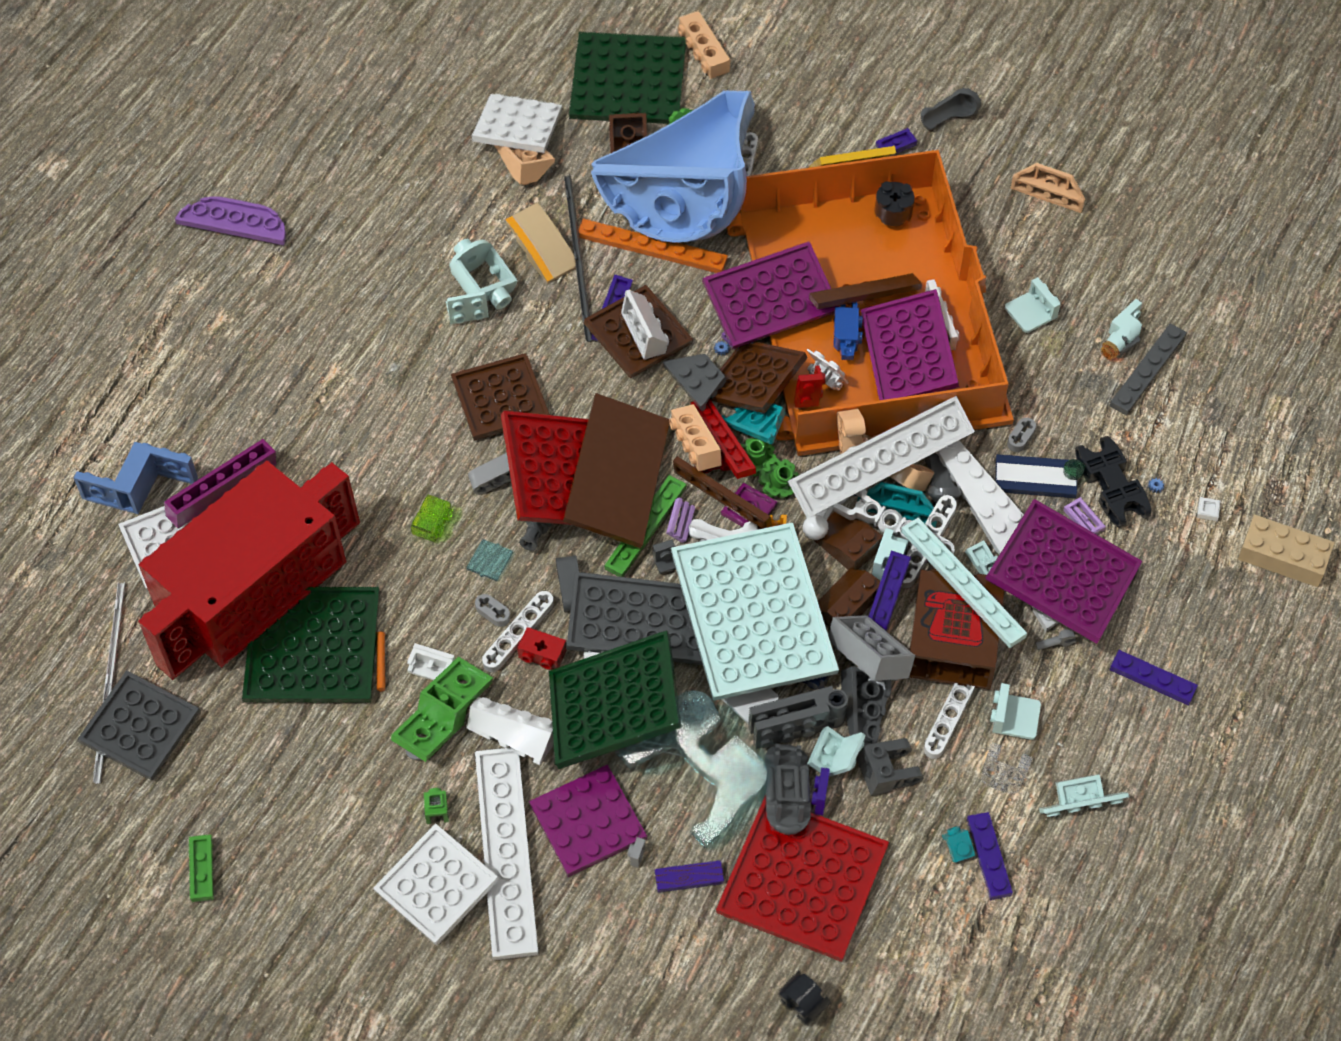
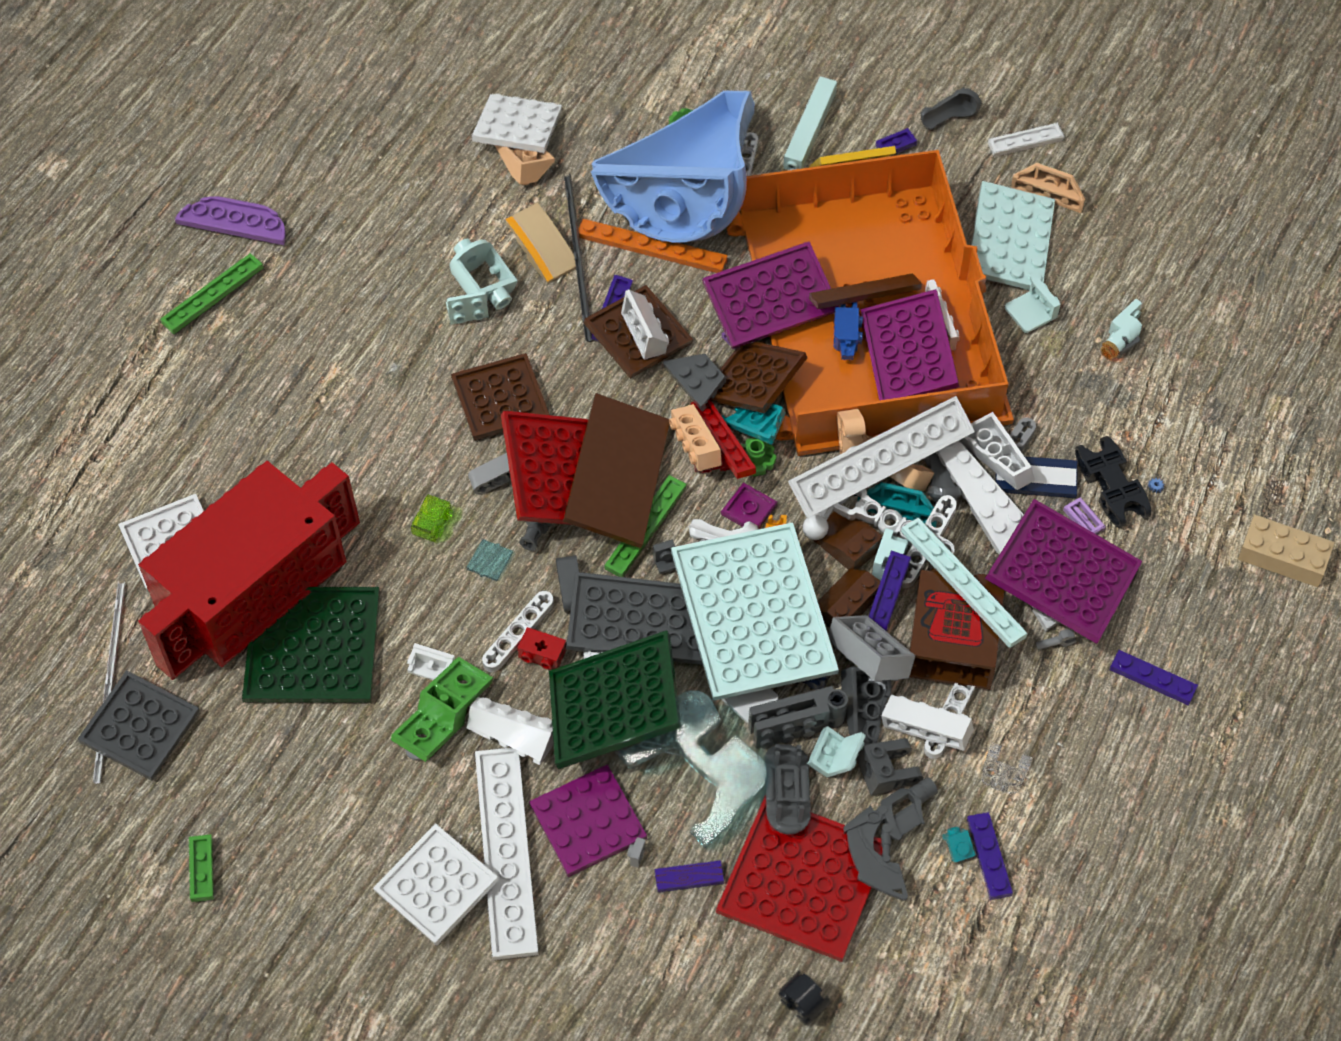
(136, 477): medium blue bracket -> none
(211, 293): none -> bright green plate
(211, 487): magenta brick -> none
(380, 642): orange bar -> none
(435, 804): bright green window -> none
(494, 606): light grey beam -> none
(626, 129): reddish brown slope -> none
(627, 76): dark green plate -> none
(683, 521): lavender tile -> none
(704, 45): light nougat brick -> none
(719, 345): medium blue piece -> none
(721, 493): reddish brown tile -> none
(776, 477): bright green plant -> none
(809, 389): red bracket -> none
(810, 124): none -> light aqua brick
(819, 797): dark purple plate -> none
(832, 371): white hinge -> none
(873, 868): none -> dark grey piece
(894, 203): black brick -> none
(927, 722): none -> white brick
(981, 557): light aqua slope -> none
(998, 451): none -> white wedge
(1012, 234): none -> light aqua plate
(1015, 714): light aqua bracket -> none
(1025, 139): none -> white tile
(1073, 469): clear green tile -> none
(1079, 793): light aqua bracket -> none
(1148, 369): dark grey plate -> none
(1208, 509): white tile -> none

